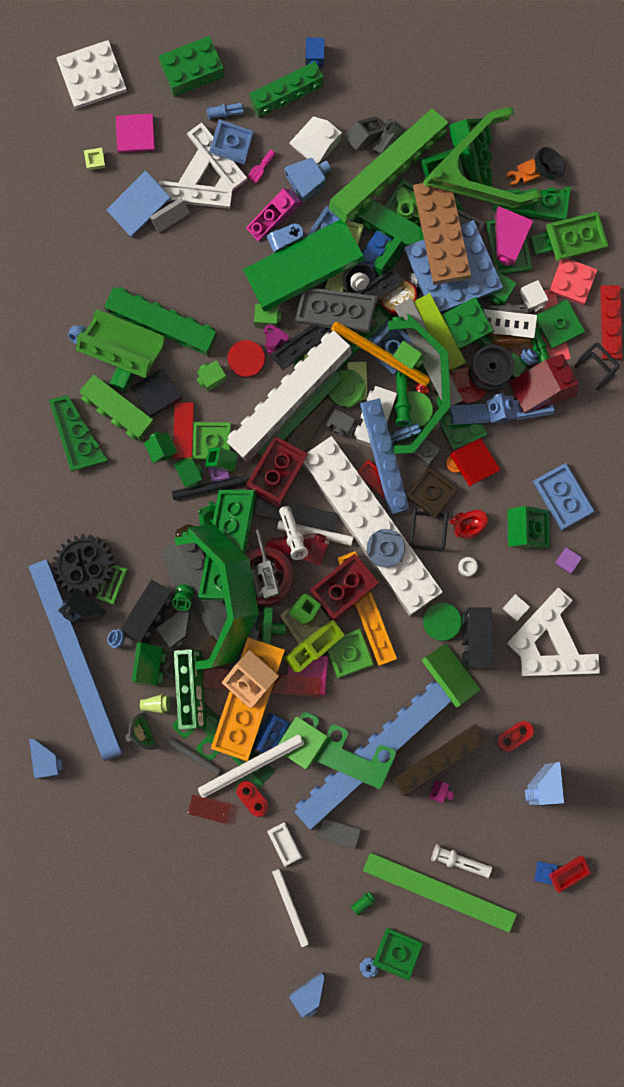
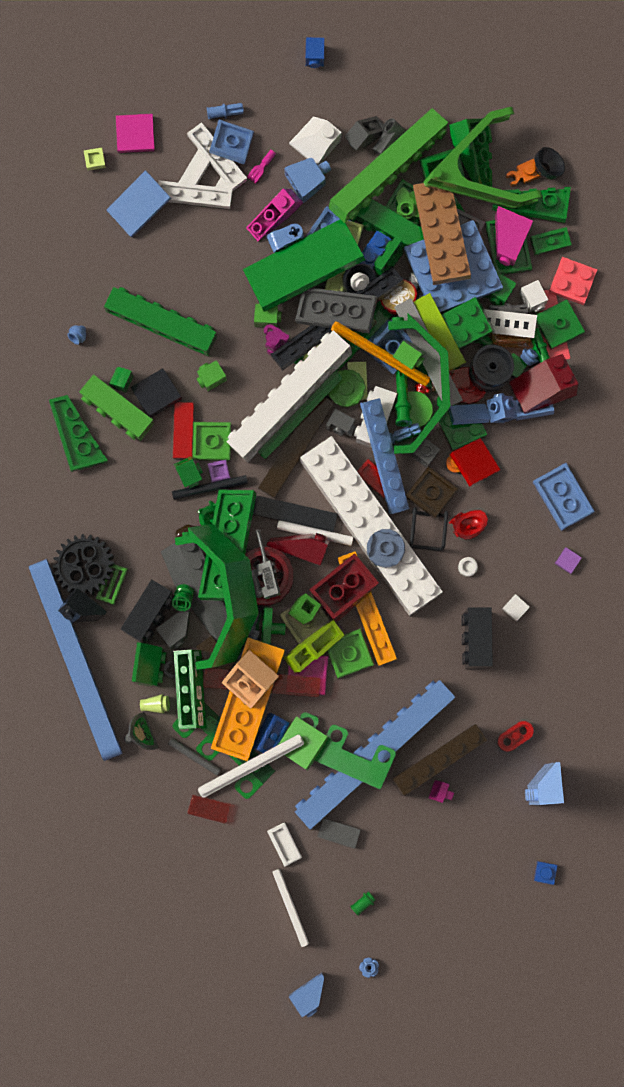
(44, 761): medium blue slope -> none
(91, 74): white plate -> none
(116, 638): medium blue plate -> none
(120, 343): bright green panel -> none
(160, 447): green brick -> none
(169, 215): light grey tile -> none
(191, 66): green brick -> none
(221, 459): green brick -> none
(246, 358): red tile -> none
(252, 798): red plate -> none
(276, 471): dark red slope -> none
(286, 89): green brick -> none
(294, 539): white pin -> none
(397, 954): green plate -> none
(439, 892): bright green tile -> none
(442, 621): green tile -> none
(451, 675): bright green tile -> none
(452, 859): white pin -> none
(528, 528): green slope -> none
(568, 659): white plate -> none
(570, 874): red tile -> none
(577, 236): bright green tile -> none
(588, 353): black piece -> none
(611, 321): red plate -> none

